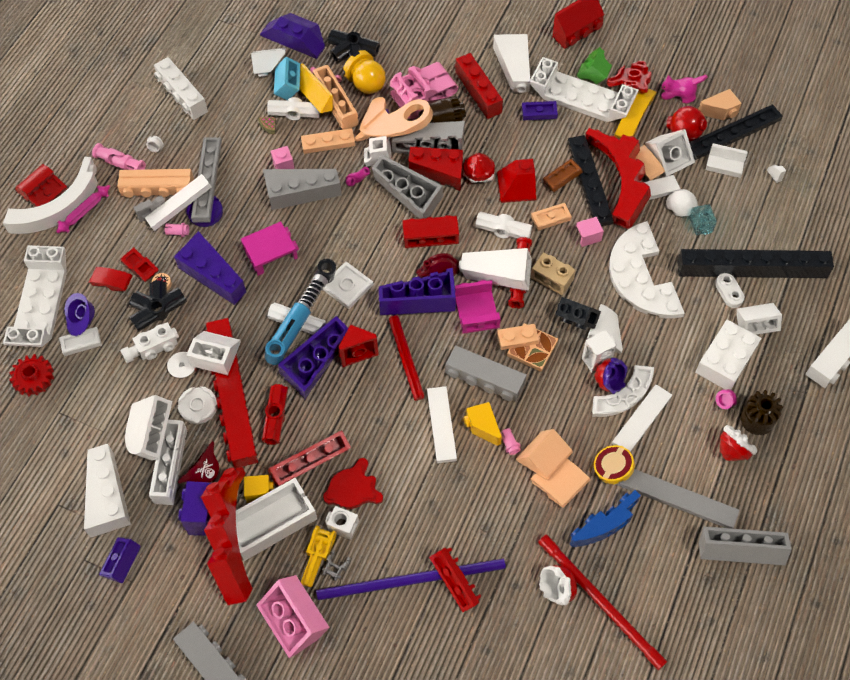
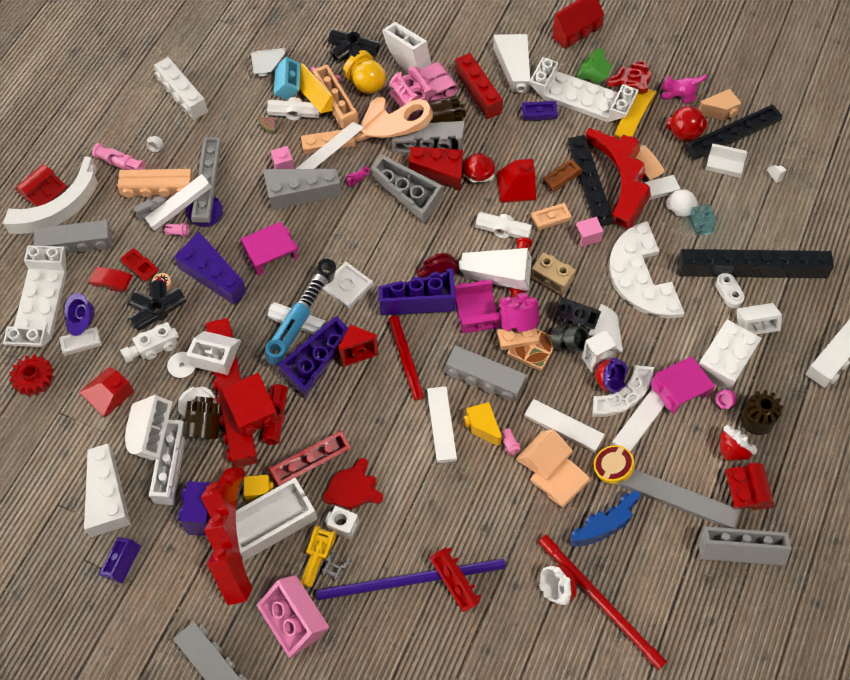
(76, 237): none -> light grey brick
(83, 209): dark pink wheel -> none
(107, 391): none -> red slope
(202, 418): none -> dark brown gear
(204, 469): dark red hat -> none
(250, 404): none -> red brick
(296, 34): dark purple wedge -> none
(330, 147): none -> white sticker
(376, 147): white brick -> none
(406, 47): none -> white brick
(430, 231): red brick -> none
(519, 312): none -> dark pink brick
(564, 425): none -> white tile
(569, 338): none -> pearl dark grey wheel
(672, 151): white slope -> none
(681, 384): none -> dark pink panel
(749, 487): none -> red brick

